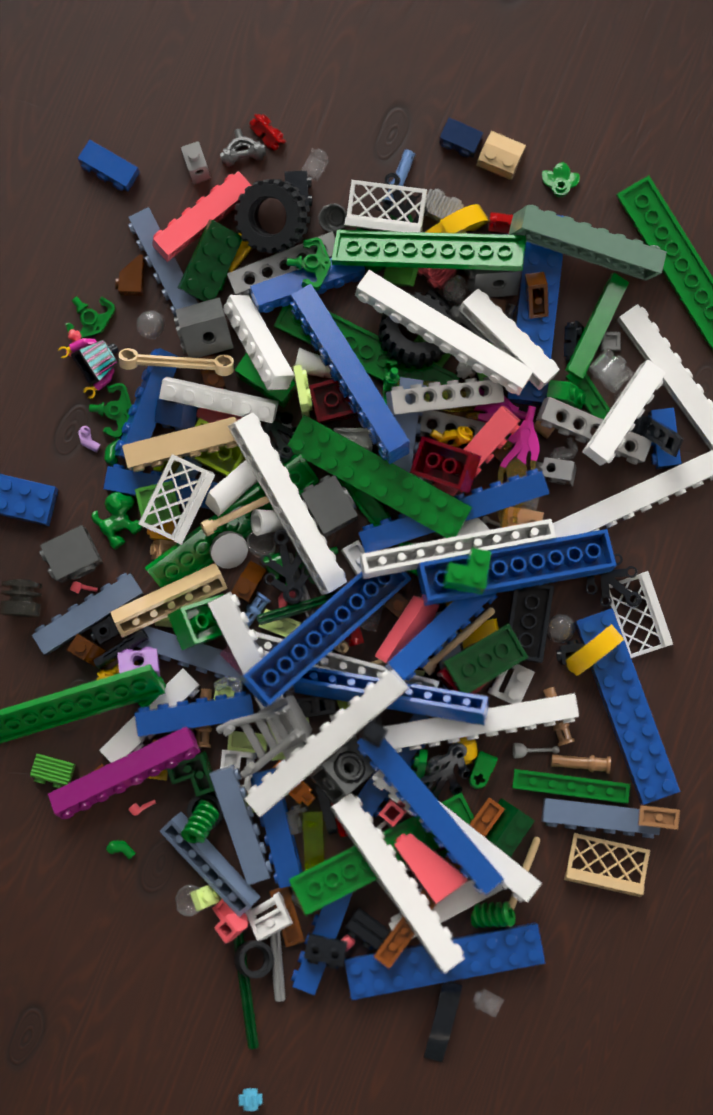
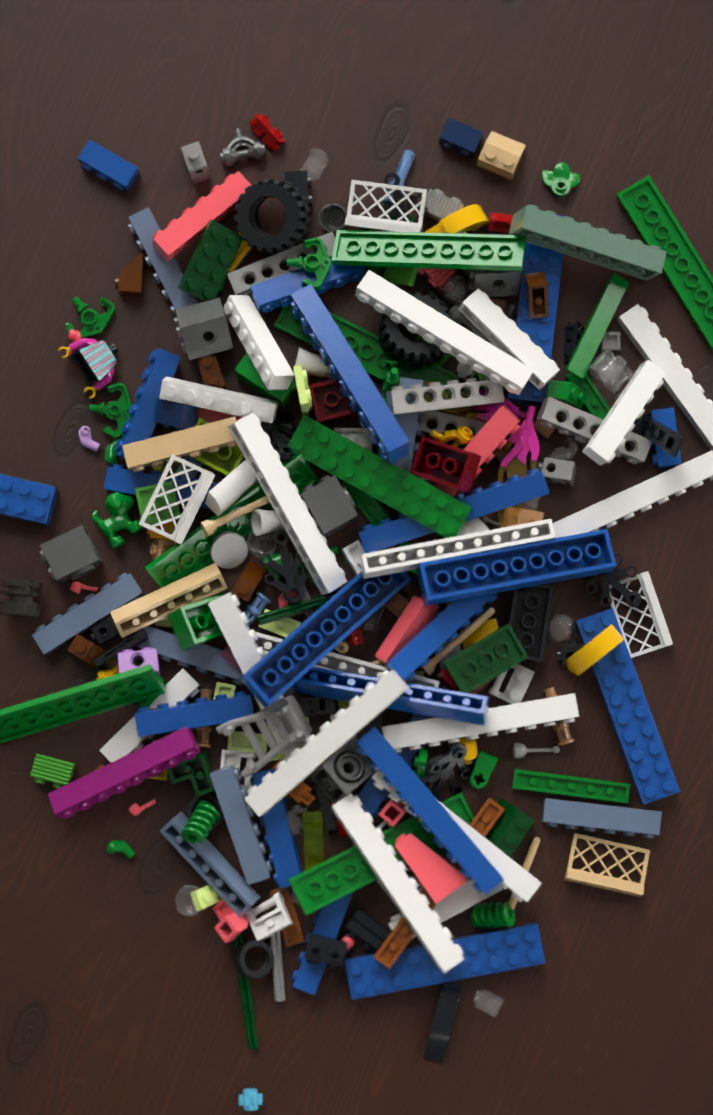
(151, 324): clear hair -> none
(179, 362): tan piece -> none
(234, 683): clear arm -> none
(374, 734): black brick -> none
(471, 577): green brick -> none
(591, 763): medium nougat pin -> none
(658, 817): medium nougat plate -> none

